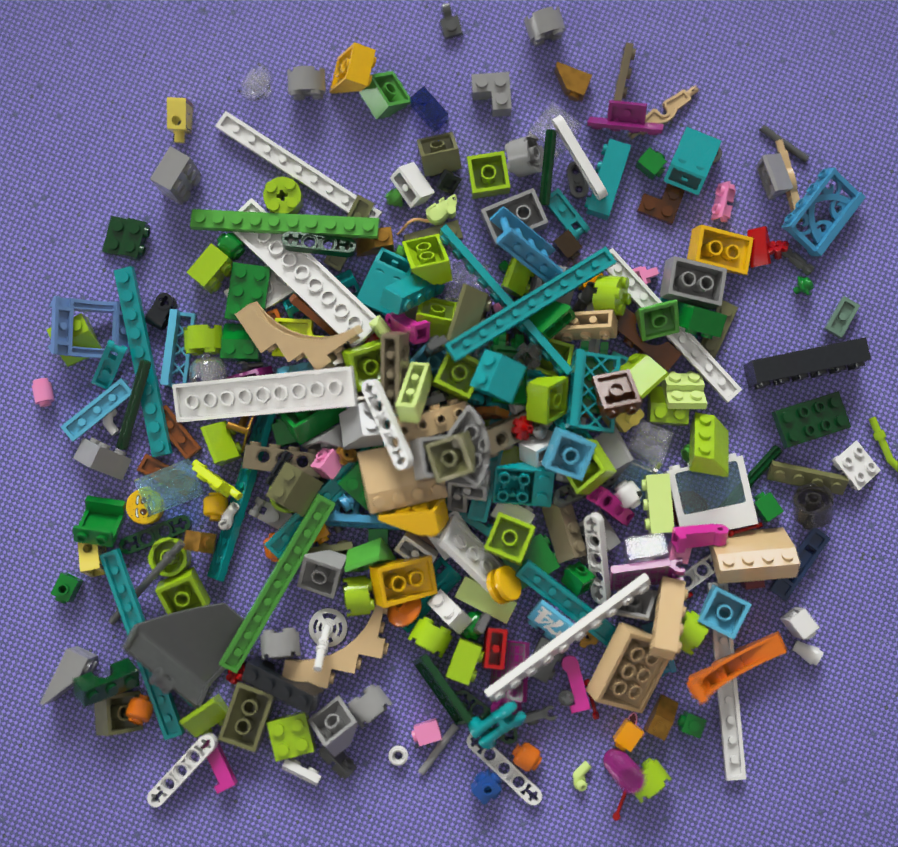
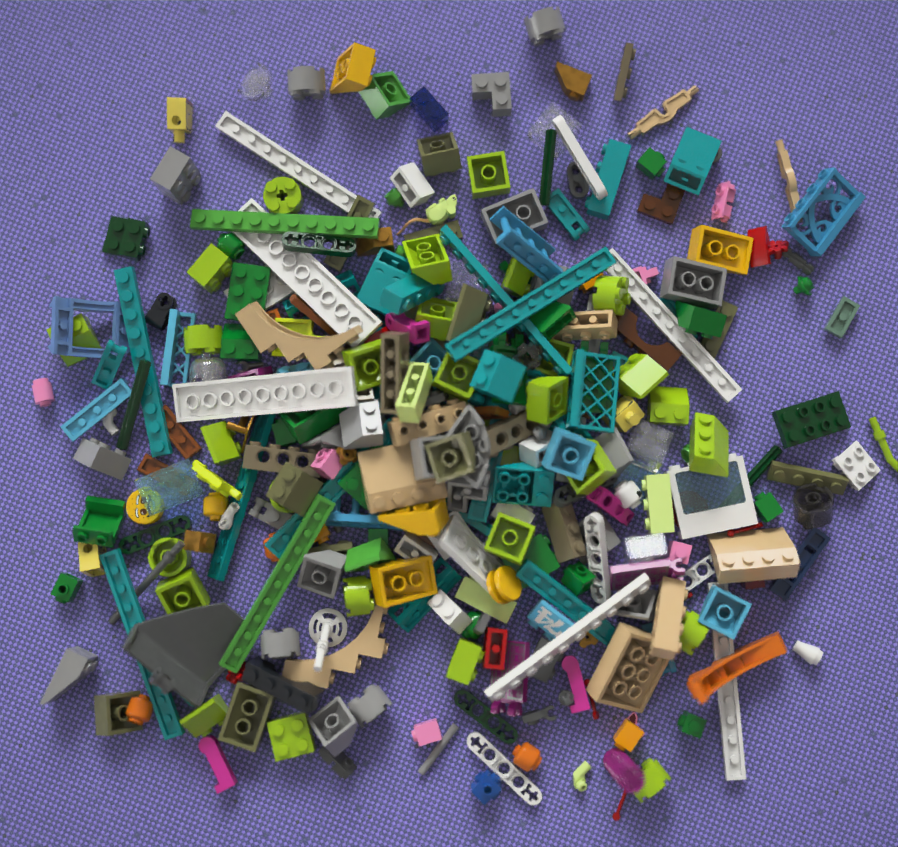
(93, 689): dark green arch -> none
(190, 765): white beam -> none
(286, 456): black axle -> none
(294, 767): white plate -> none
(346, 502): dark azure plate -> none
(379, 326): yellowish green slope -> none
(394, 430): white beam -> none
(398, 762): white plate -> none
(404, 613): orange dish -> none
(431, 637): lime brick -> none
(435, 345): dark grey plate -> none
(442, 690): dark green plate -> none
(448, 182): black plate -> none
(450, 24): dark grey plate -> none
(501, 716): teal piece -> none
(522, 428): red plant -> none
(524, 156): light grey brick -> none
(567, 246): dark brown brick -> none
(585, 297): dark grey axle -> none
(616, 393): plate -> none
(626, 116): magenta bracket -> none
(658, 320): bright green slope -> none
(661, 717): pearl gold slope -> none
(684, 390): yellowish green plate -> none
(698, 536): dark pink leg -> none
(774, 175): light grey slope -> none
(788, 146): dark grey bar -> none
(800, 623): white brick -> none
(807, 362): black brick -> none

